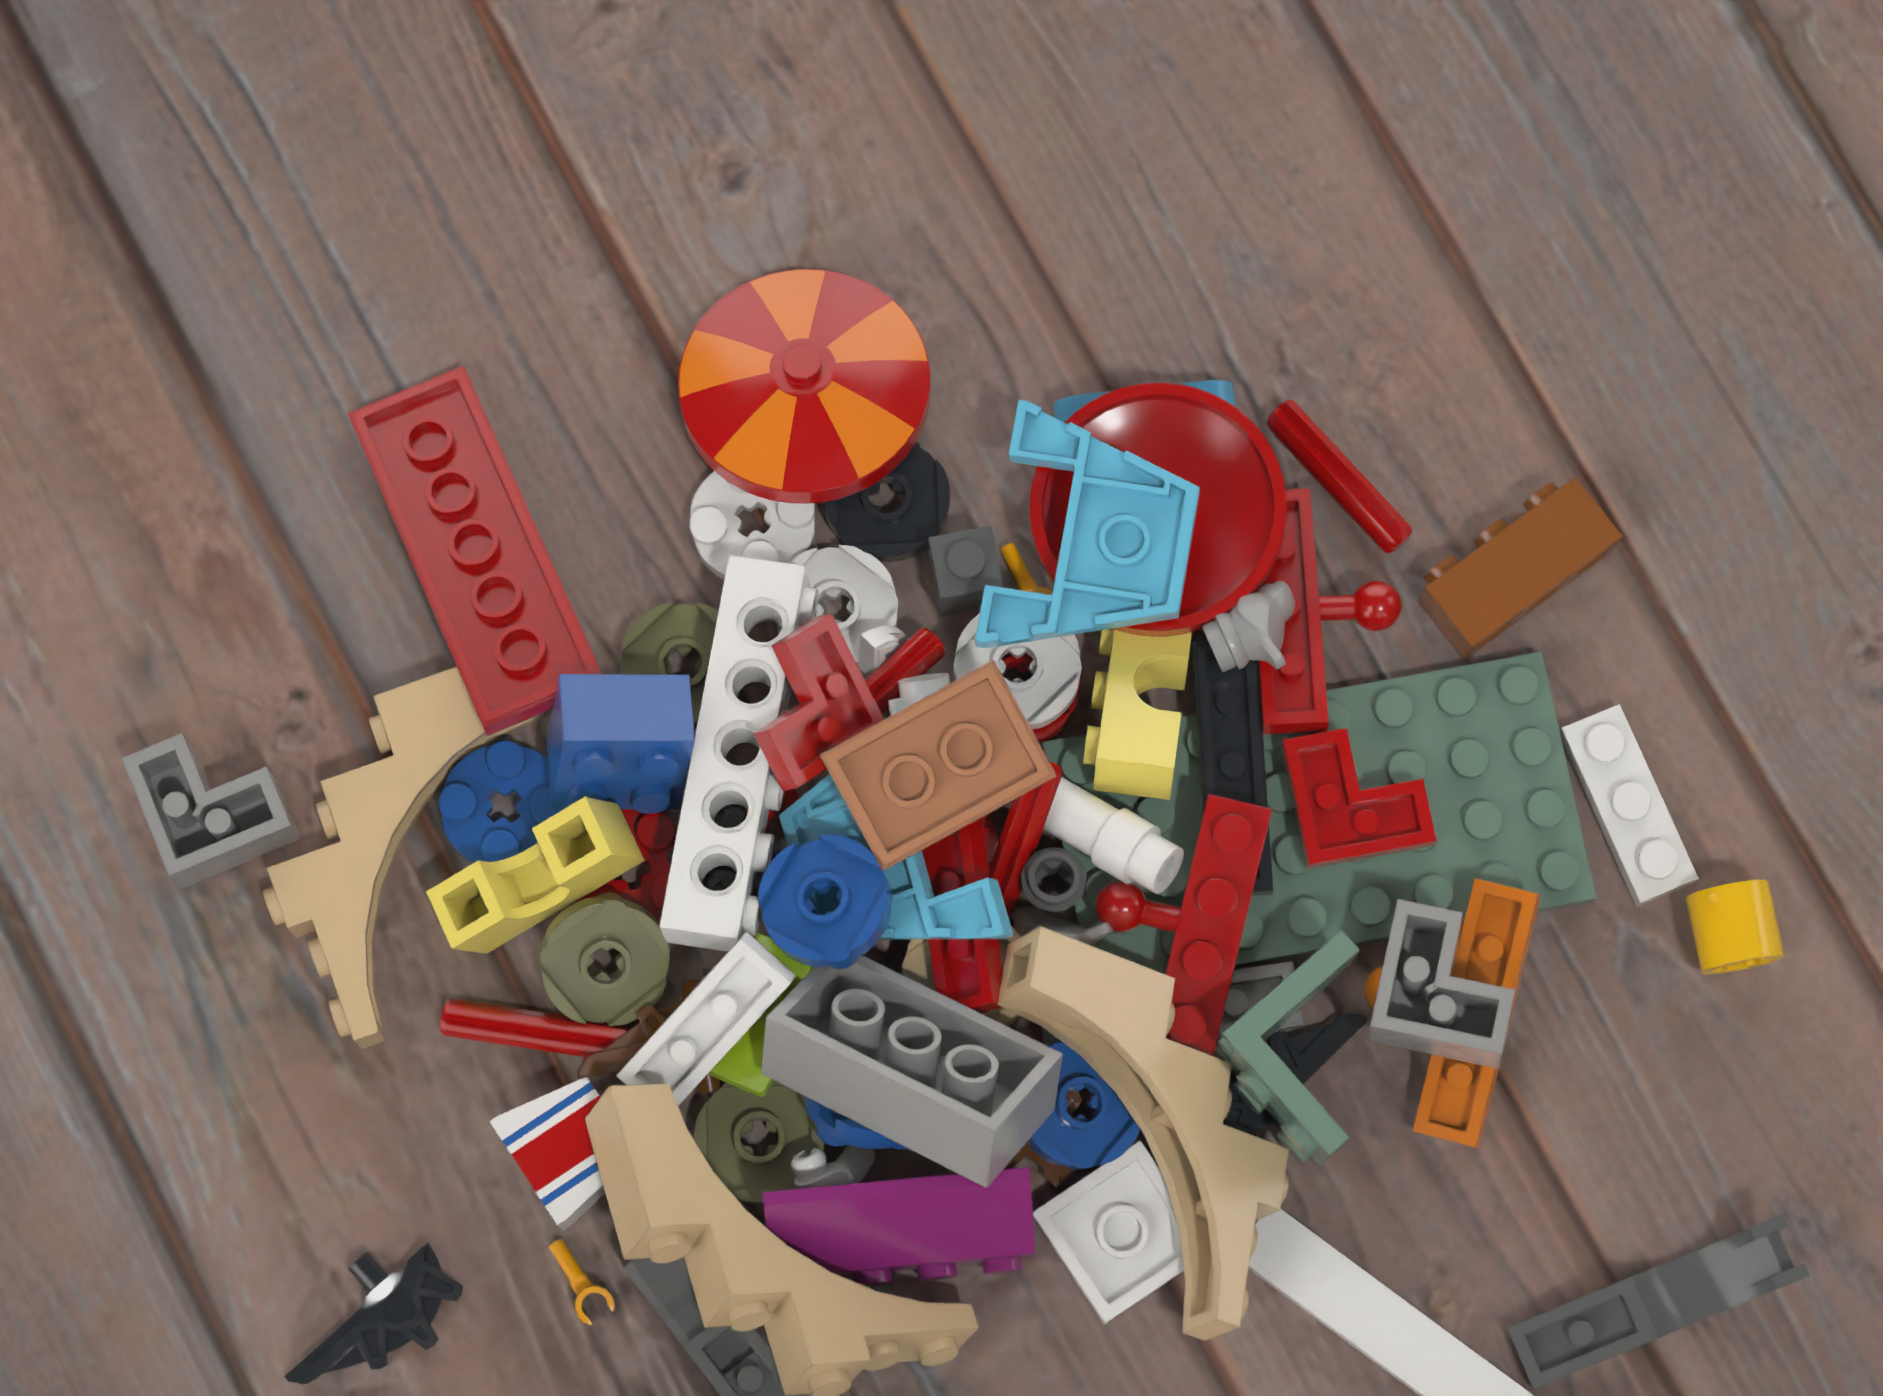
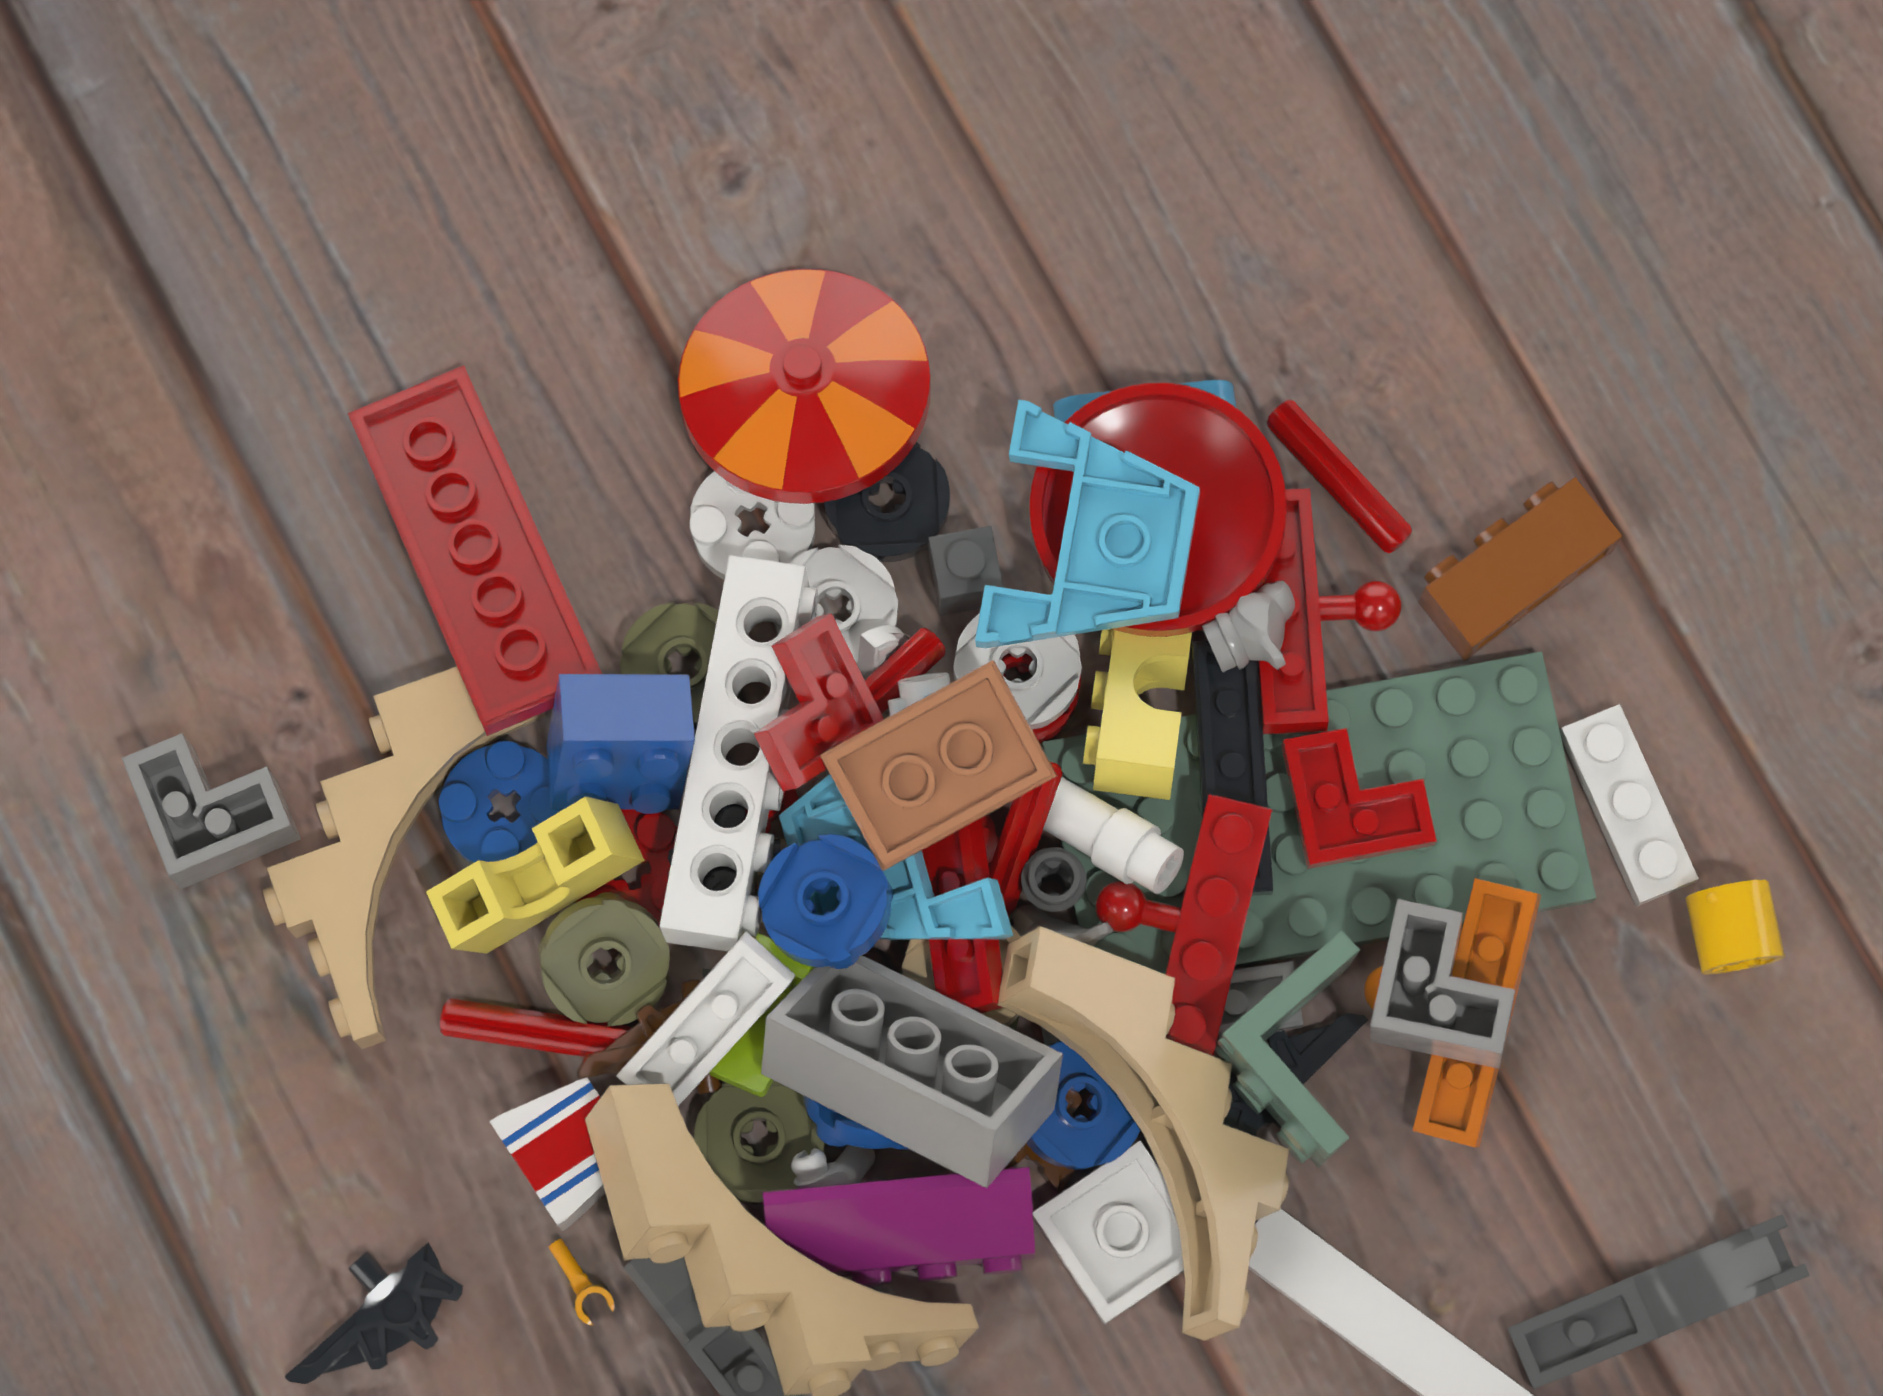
(1020, 572): light orange hand -> none

